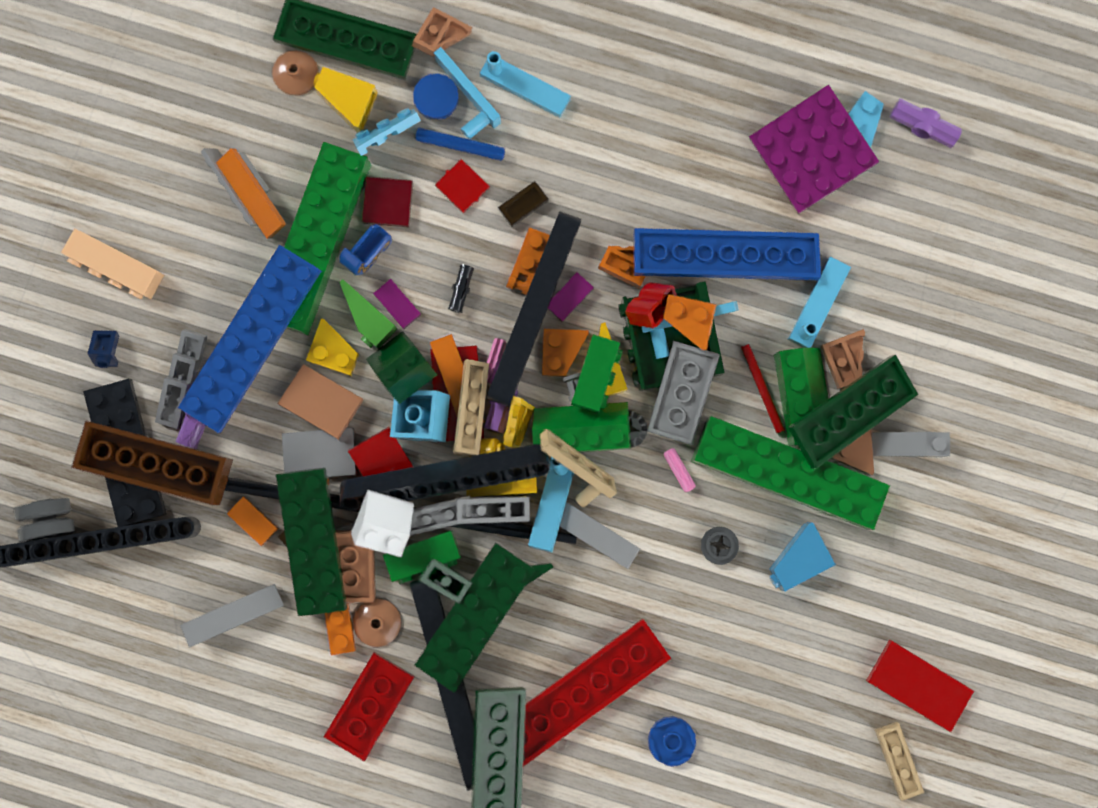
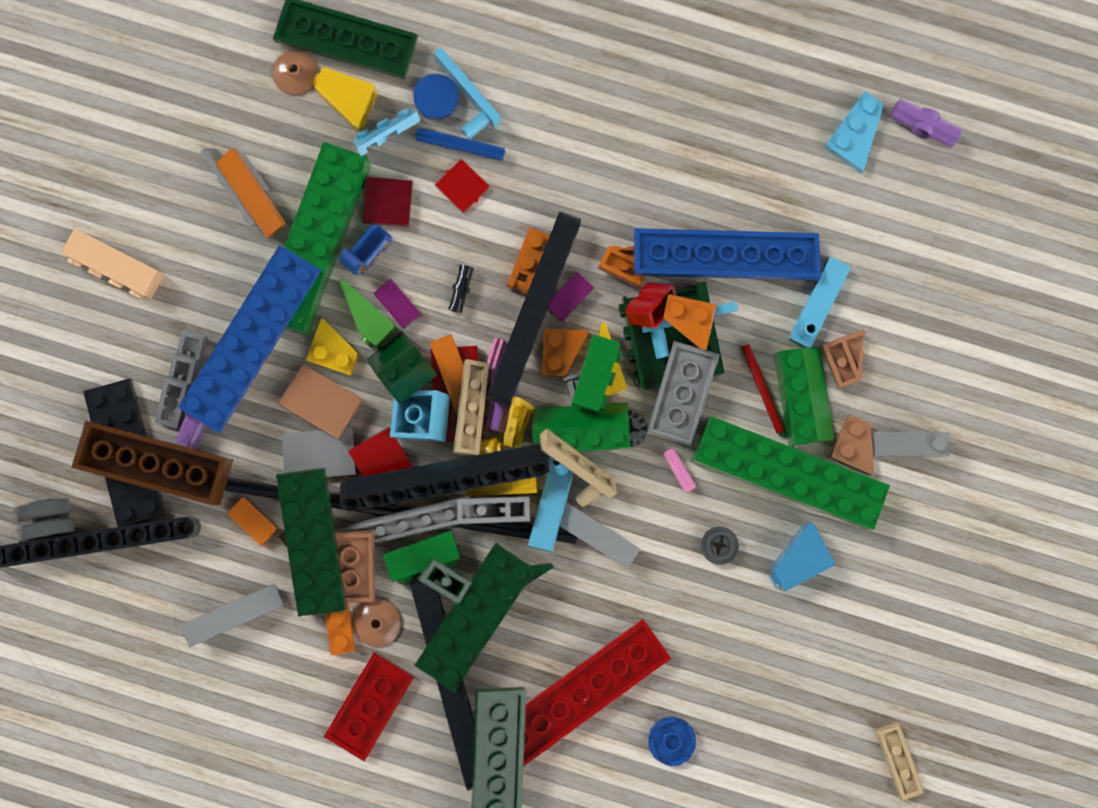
(103, 348): dark blue bracket -> none
(383, 523): white slope -> none
(440, 31): nougat wing -> none
(523, 204): dark brown tile -> none
(524, 85): medium azure piece -> none
(813, 149): magenta plate -> none
(853, 411): dark green plate -> none
(920, 685): red tile -> none

